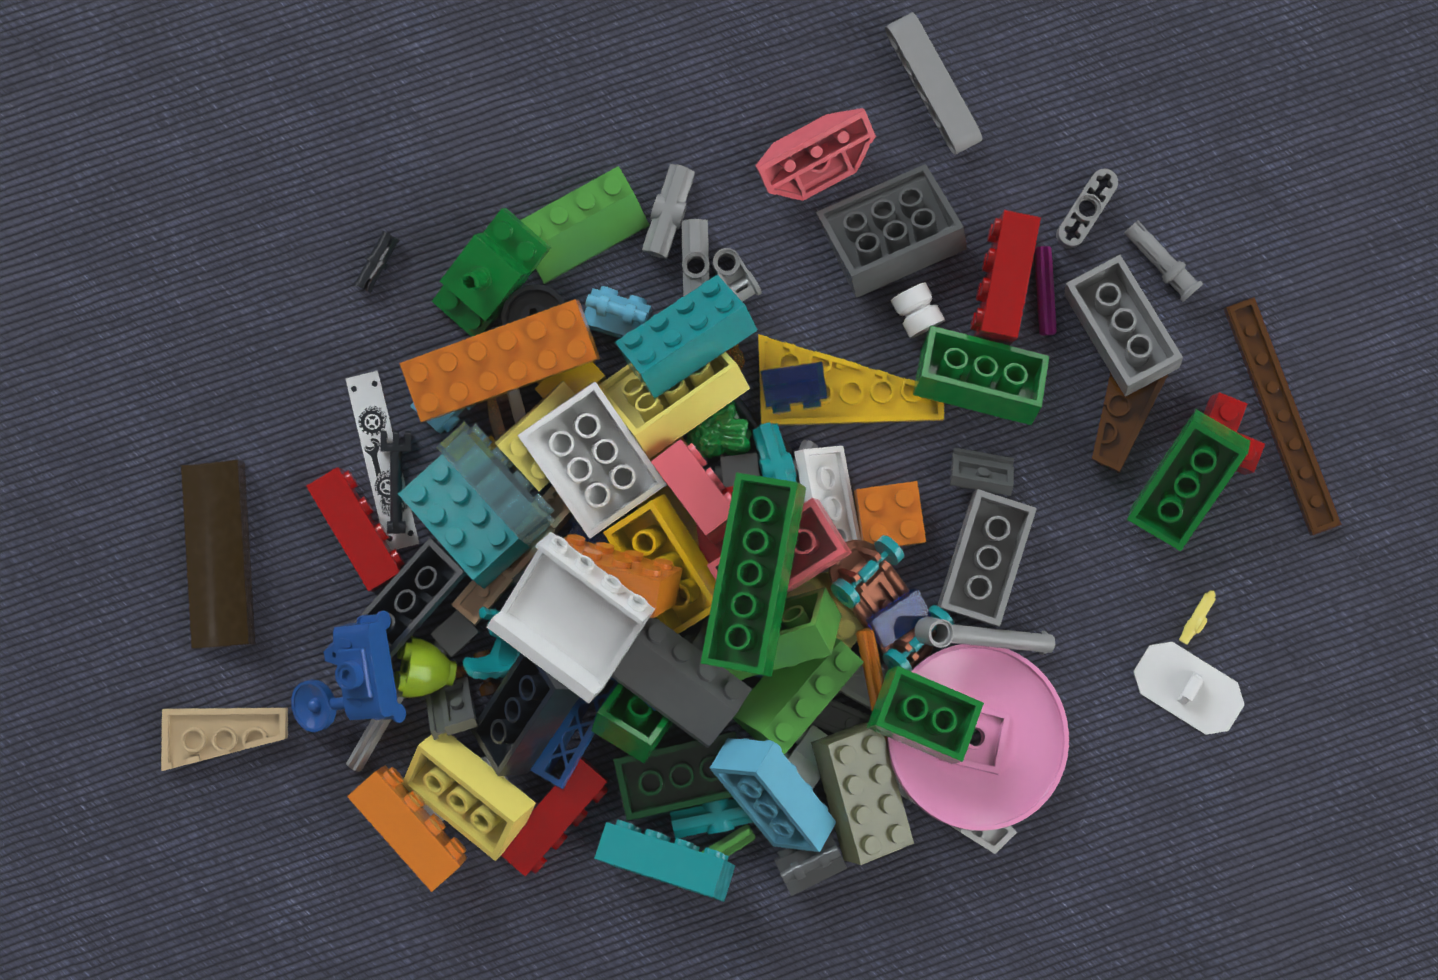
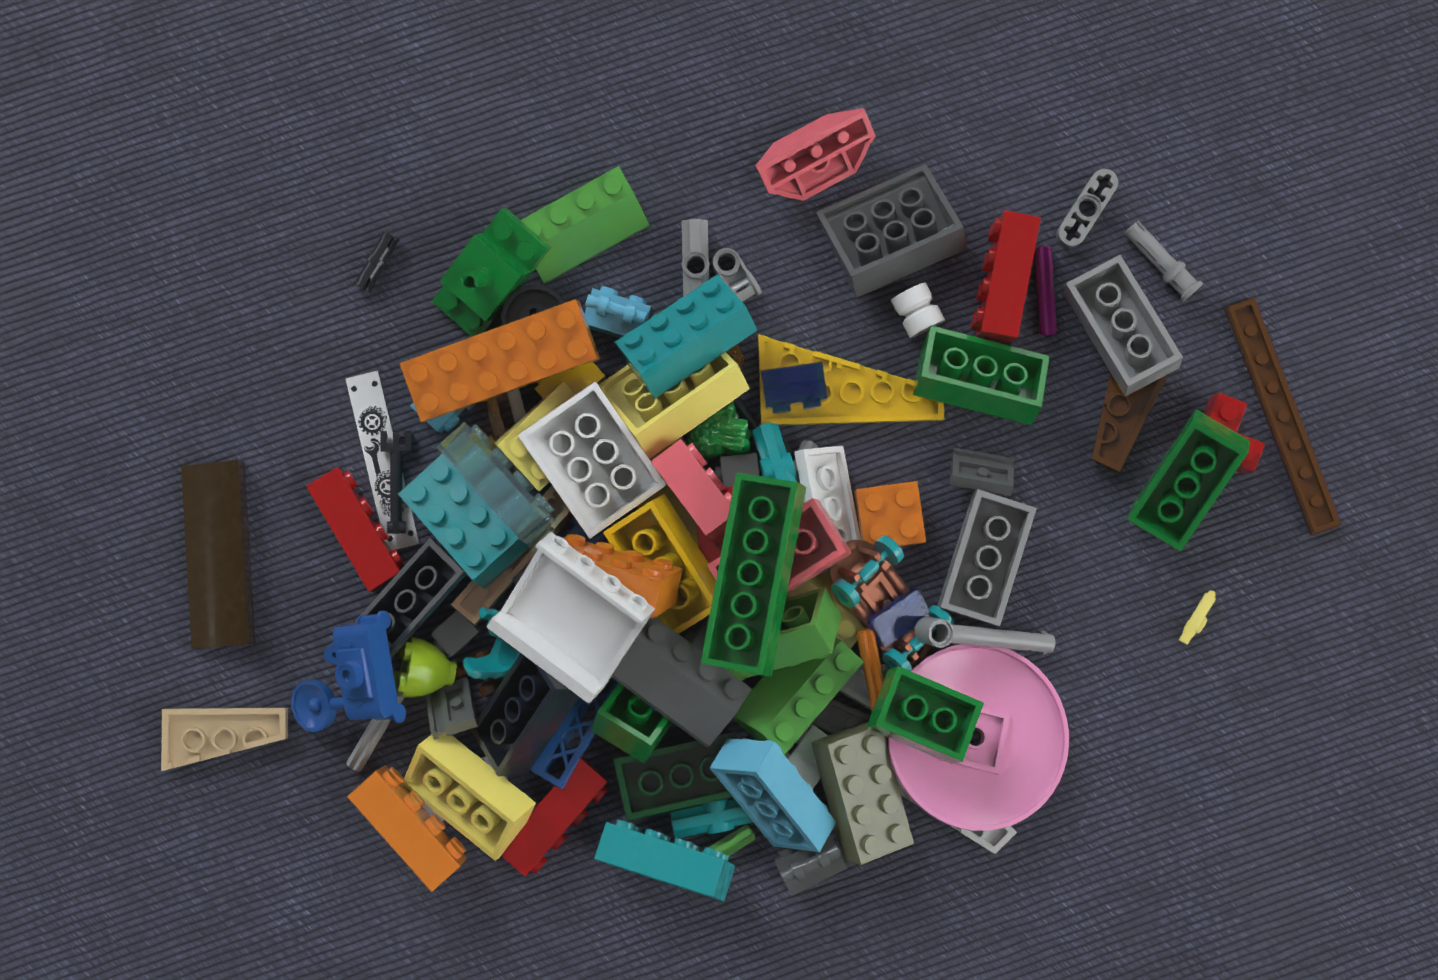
(668, 211): light grey piece -> none
(933, 83): light grey beam -> none
(1188, 688): white shield -> none

